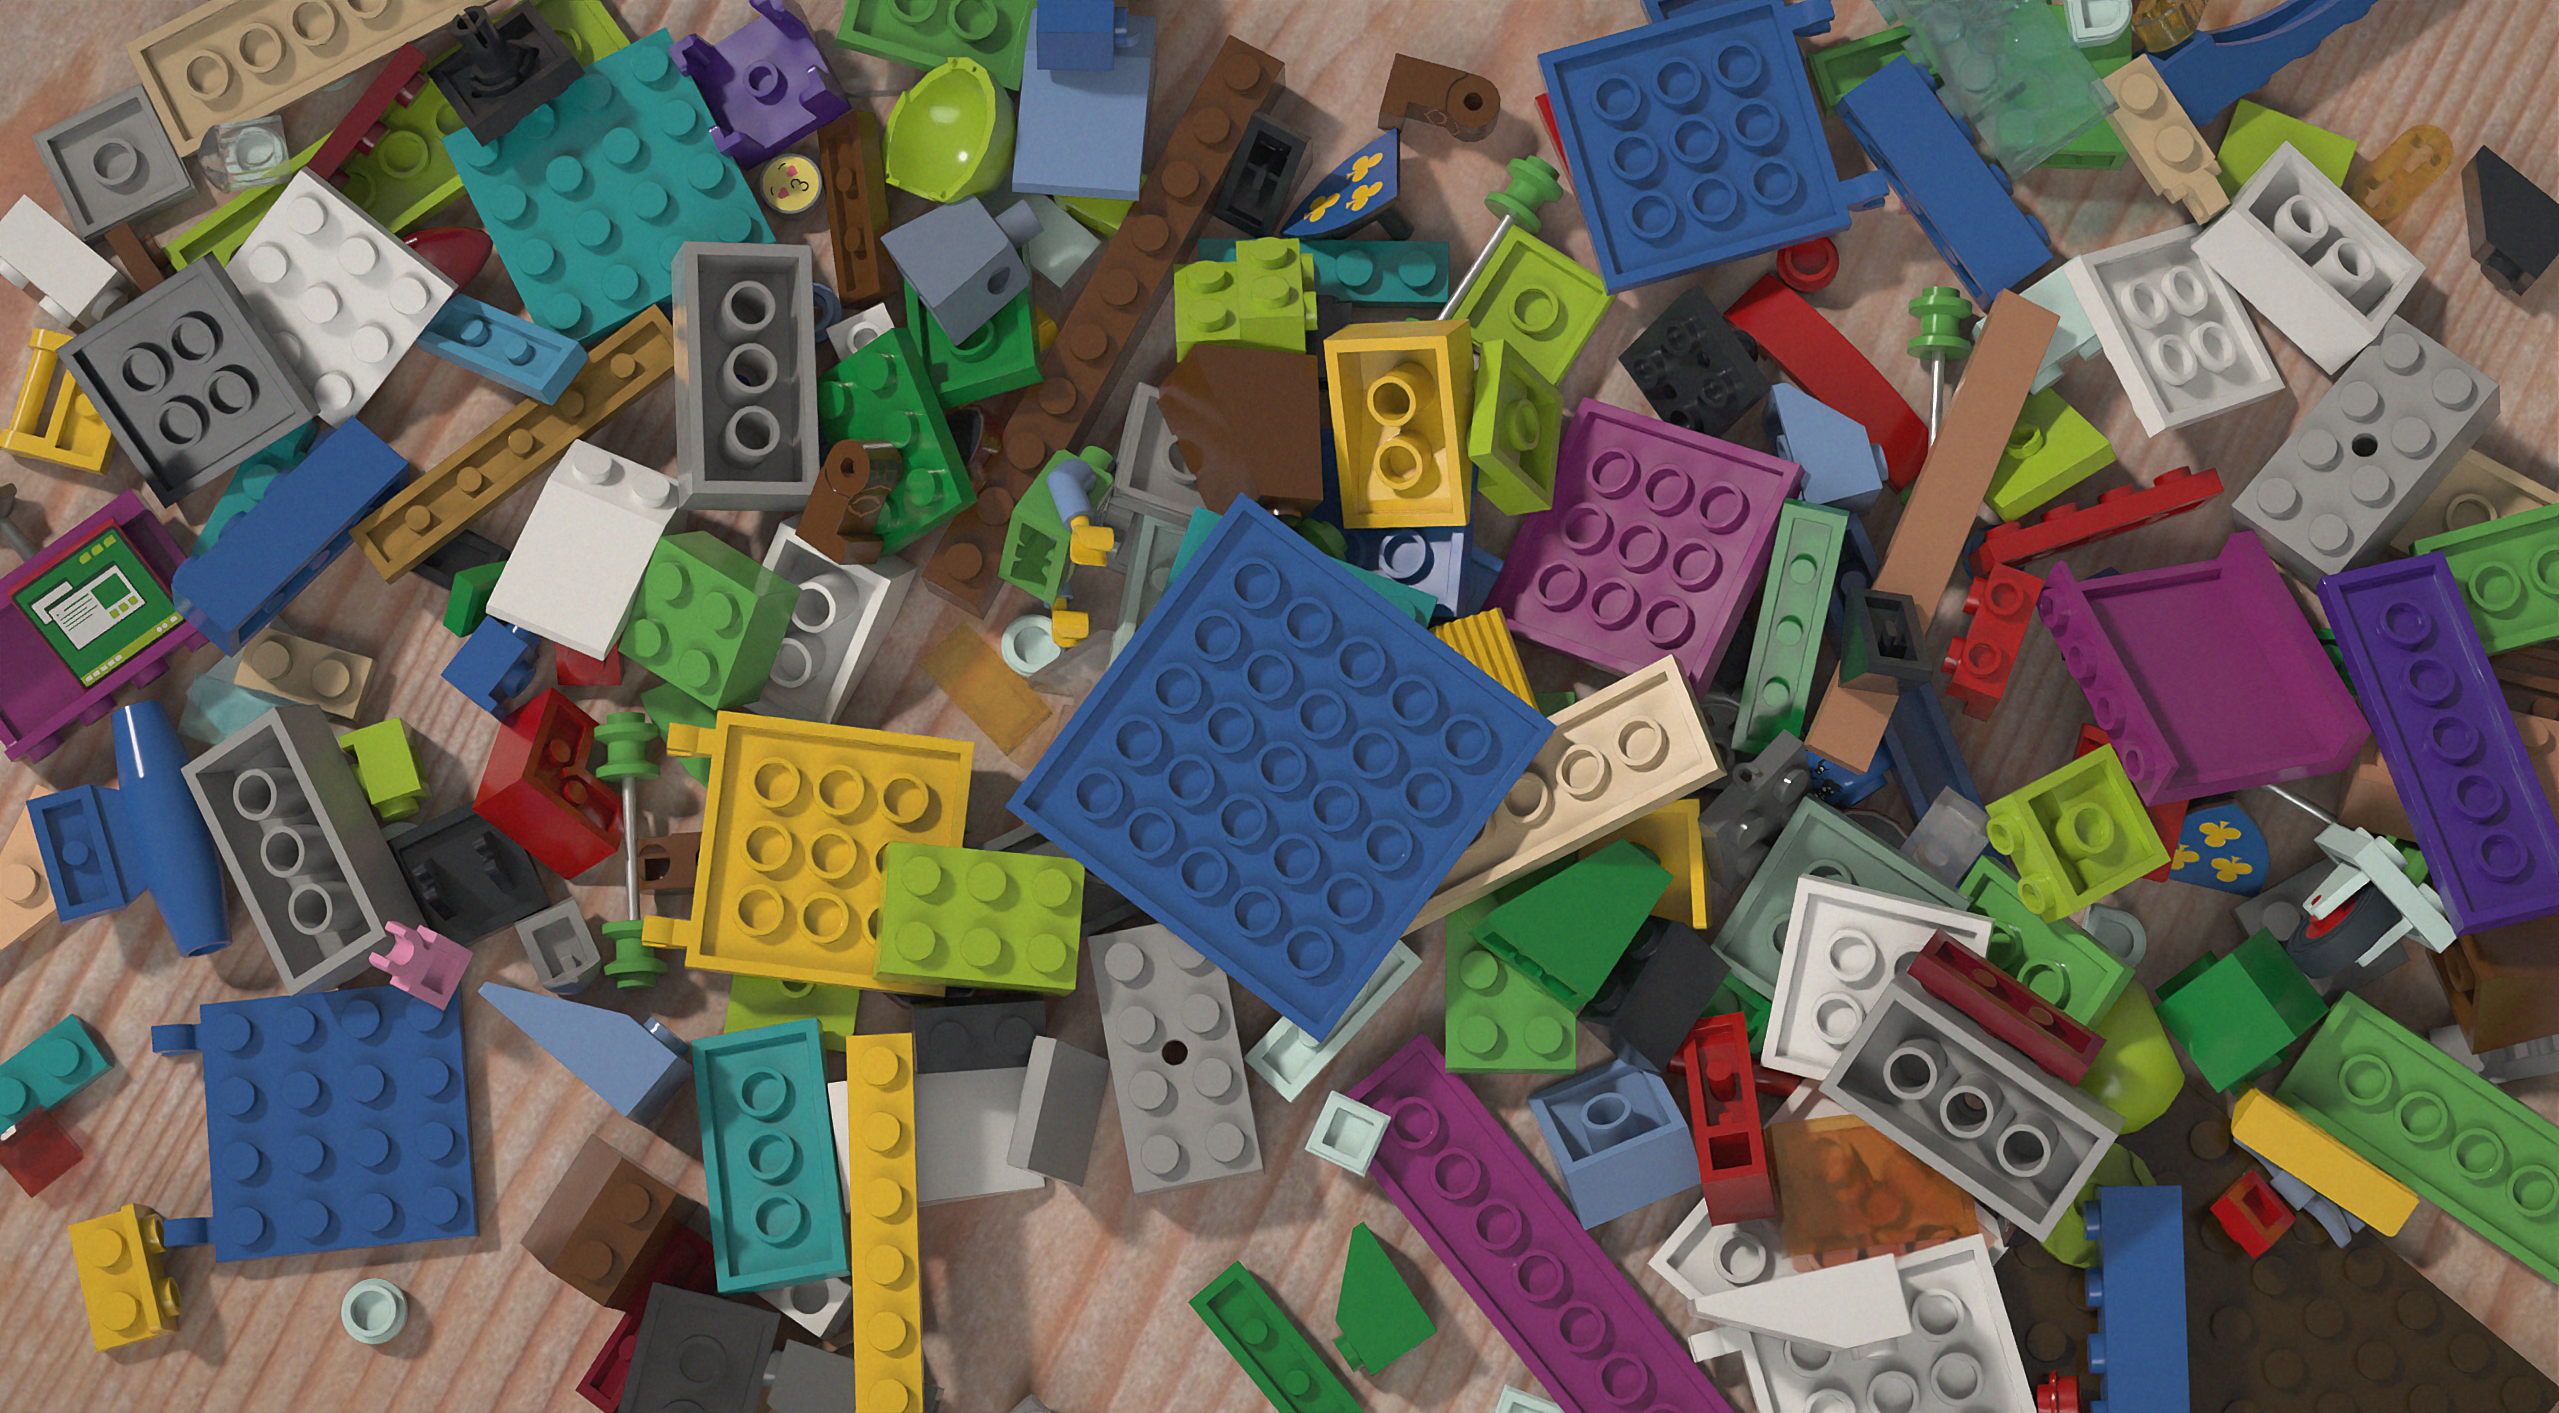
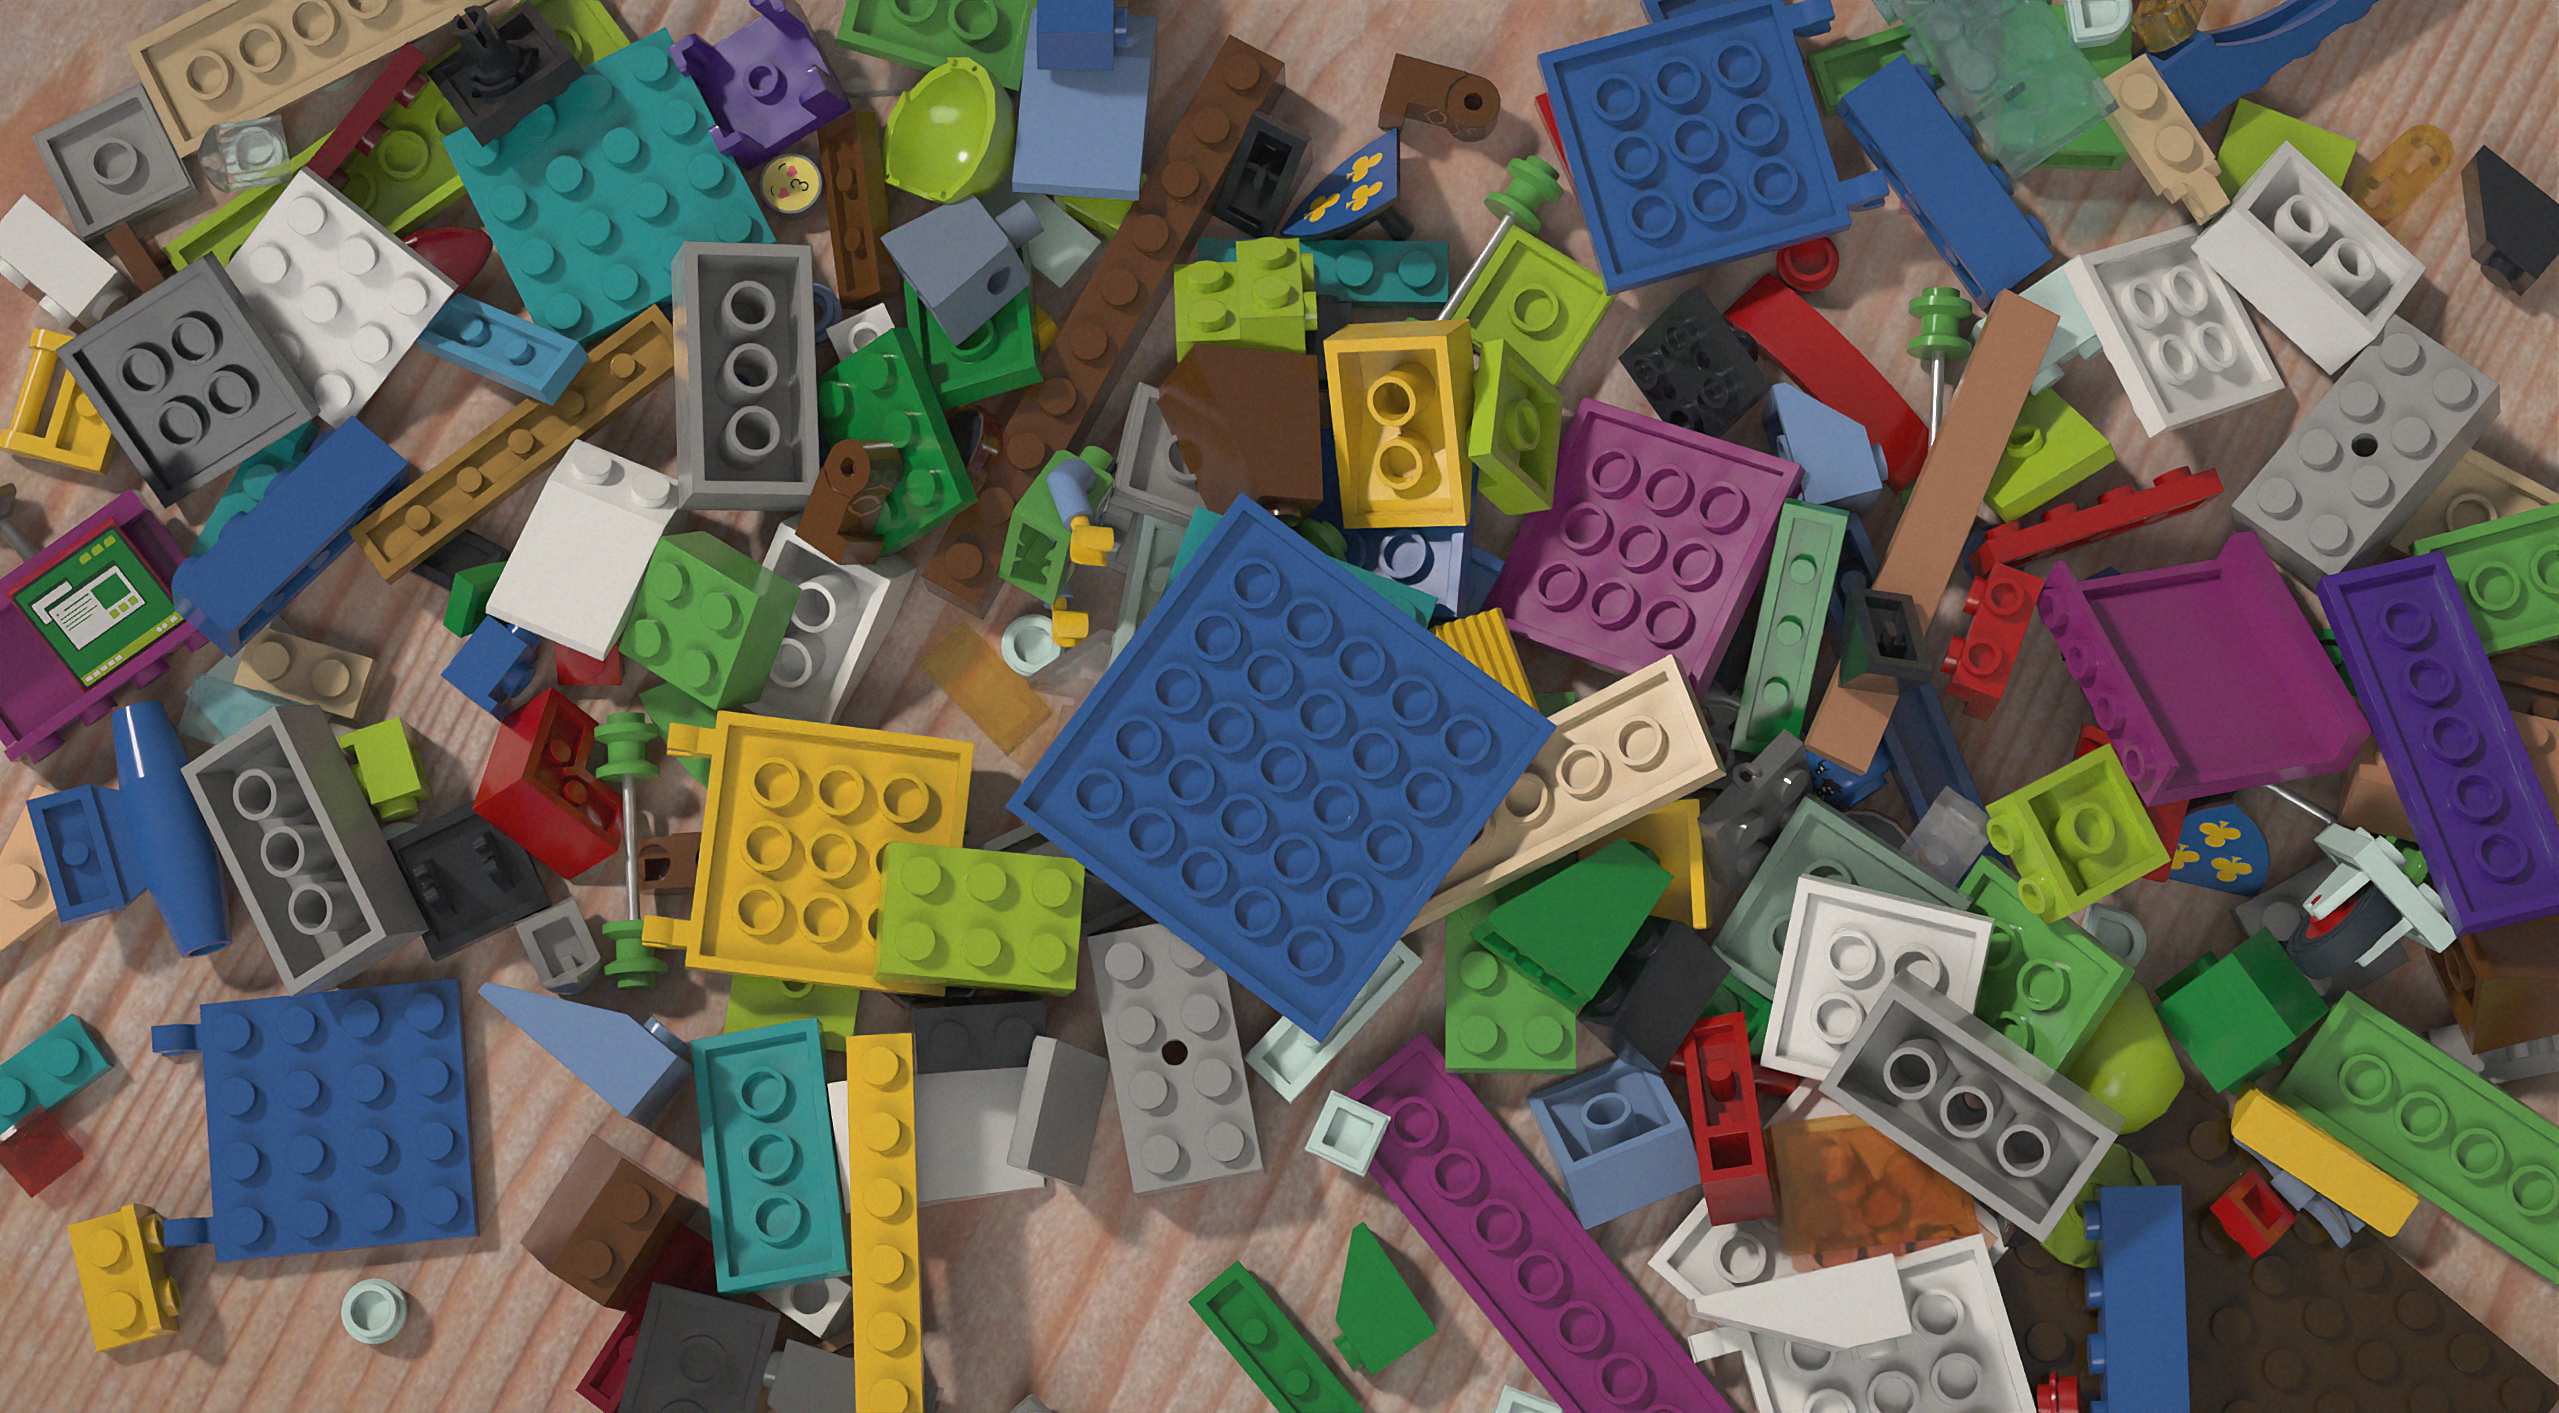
(423, 963): bright pink plate -> none
(2006, 1007): dark red plate -> none

